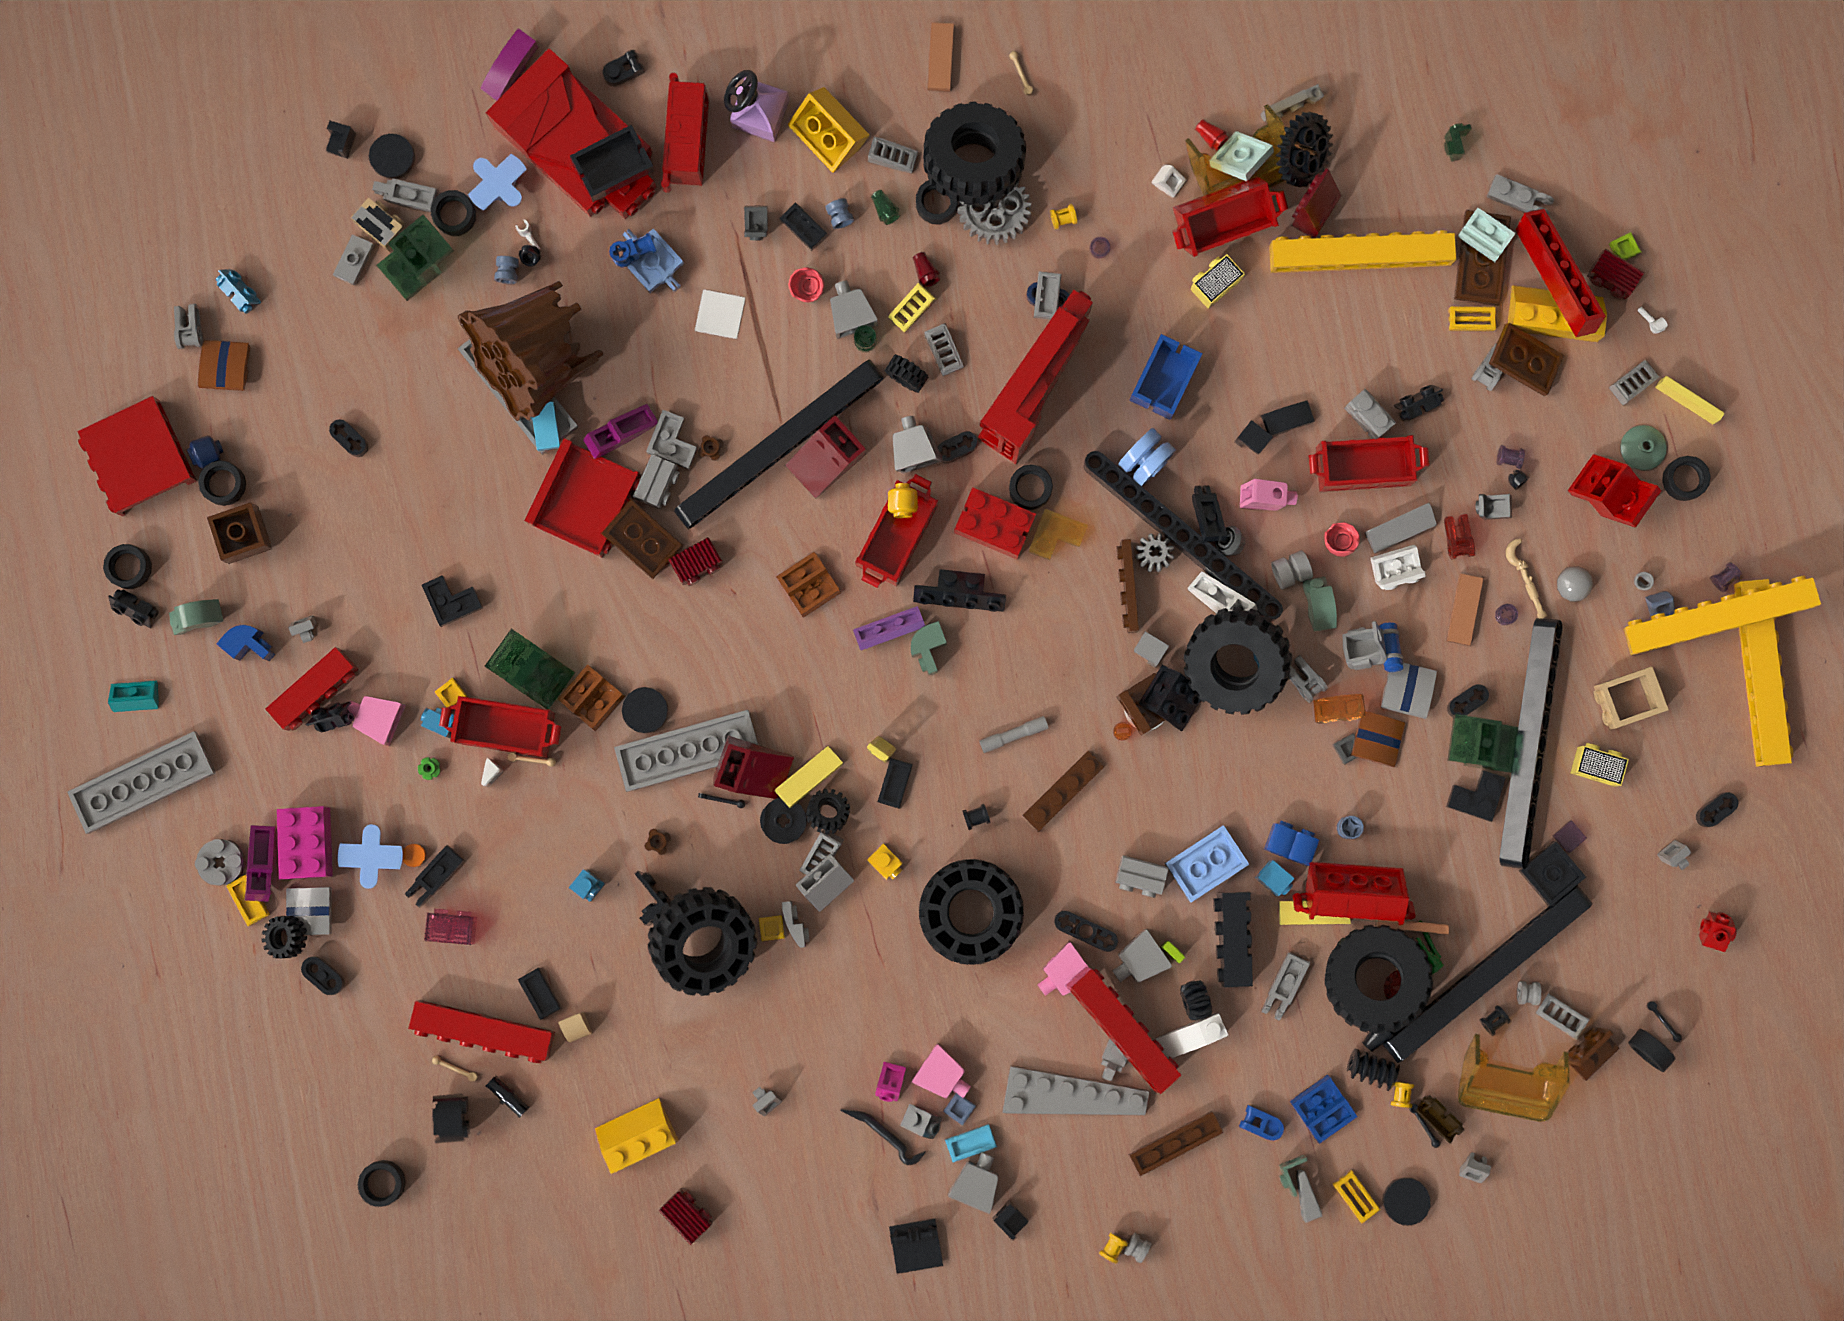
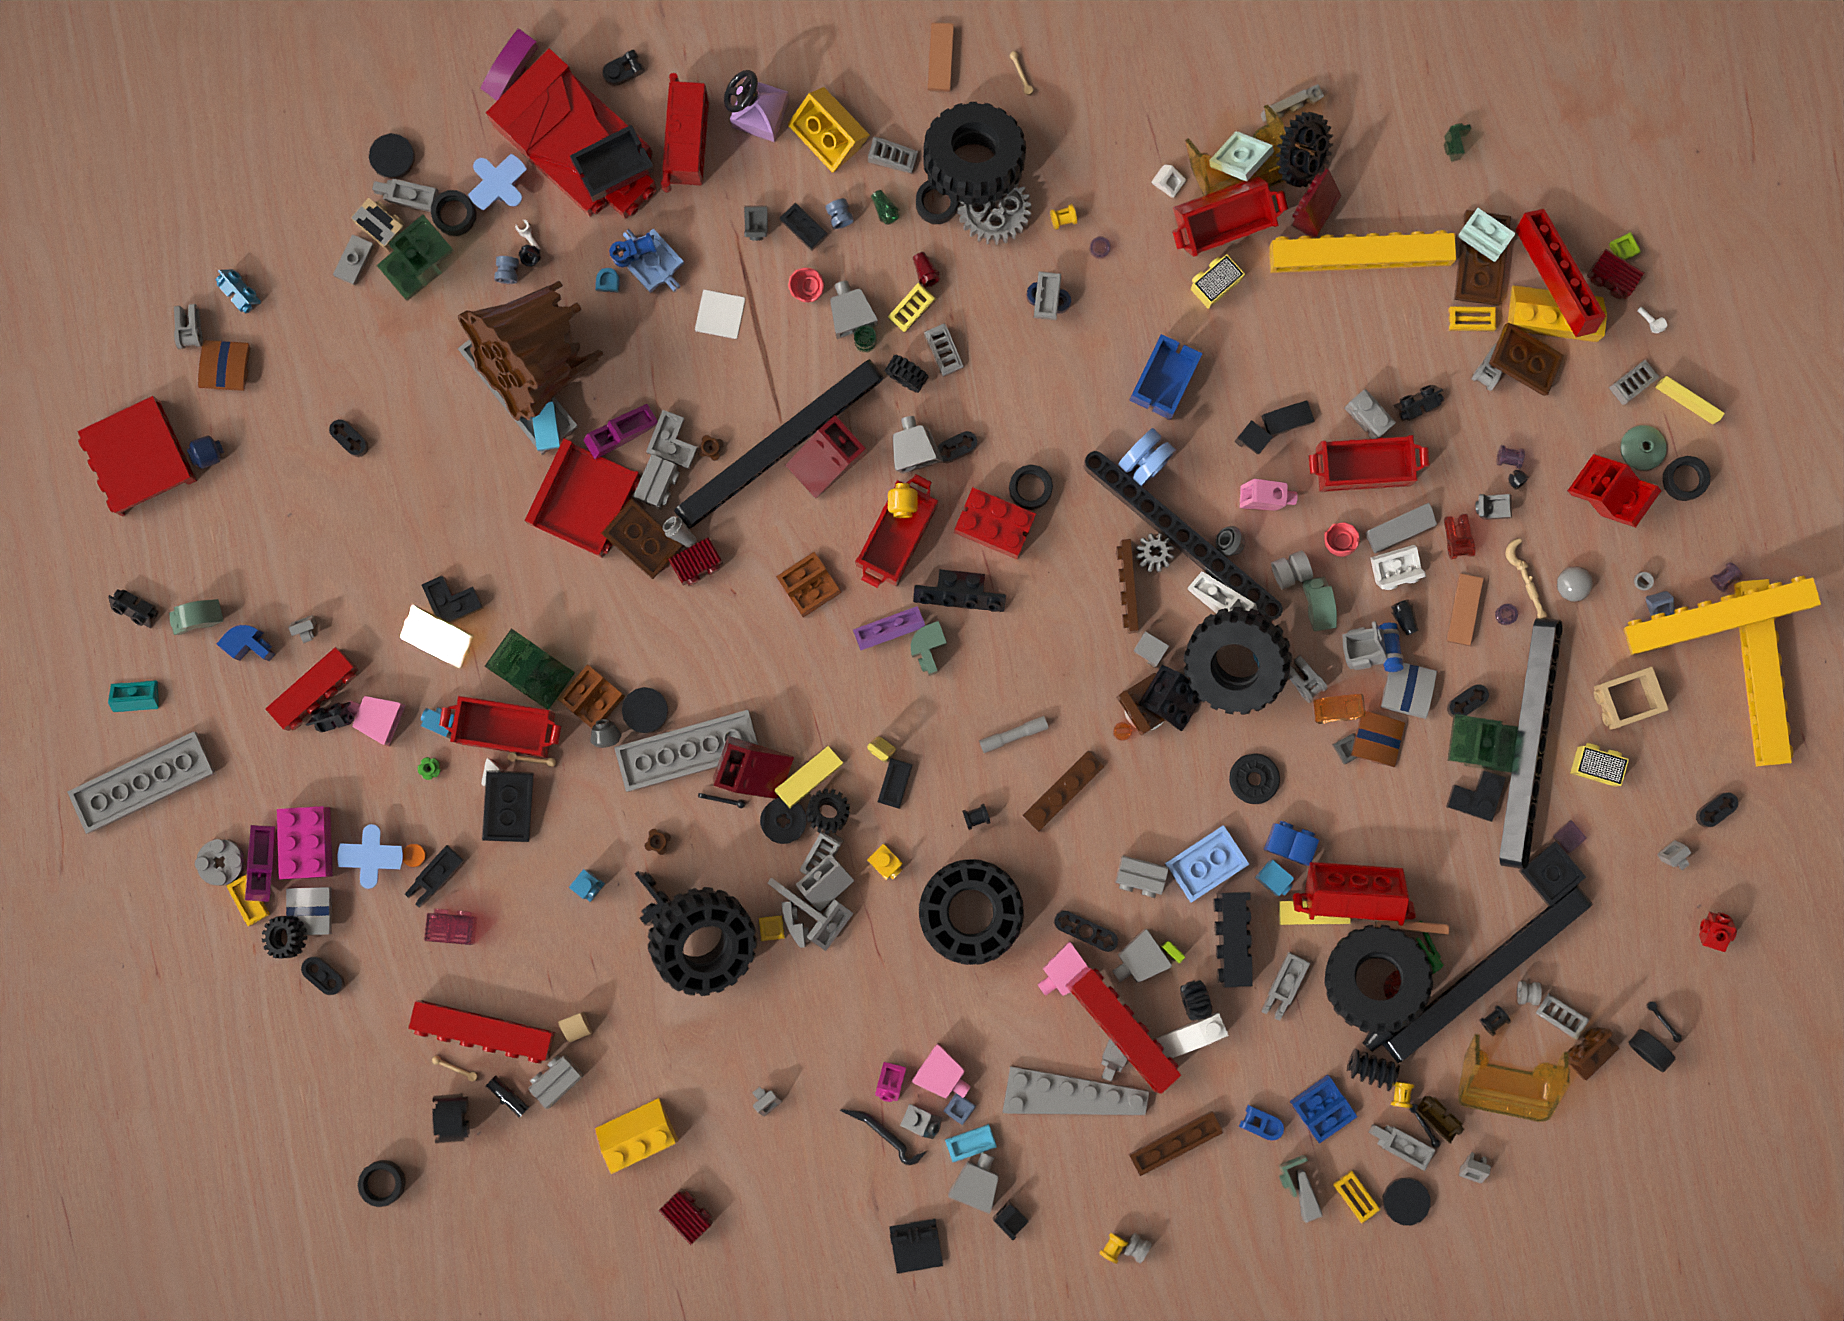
(111, 559): black tyre -> none
(207, 473): black tyre -> none
(239, 533): reddish brown brick -> none
(340, 139): black panel -> none
(437, 636): none -> piece
(449, 692): yellow tile -> none
(507, 806): none -> black tile
(539, 993): black tile -> none
(556, 1081): none -> light grey brick
(605, 734): none -> dark grey cone
(607, 280): none -> dark azure tile
(678, 531): none -> light grey cone
(828, 924): none -> light grey piece
(1018, 408): red panel -> none
(1054, 528): clear yellow plate -> none
(1208, 514): black hinge -> none
(1212, 135): red cone -> none
(1254, 793): none -> black wheel
(1353, 826): sand blue wheel -> none
(1403, 1146): none -> light grey hinge
(1405, 616): none -> black cone
(1517, 195): light grey hinge -> none

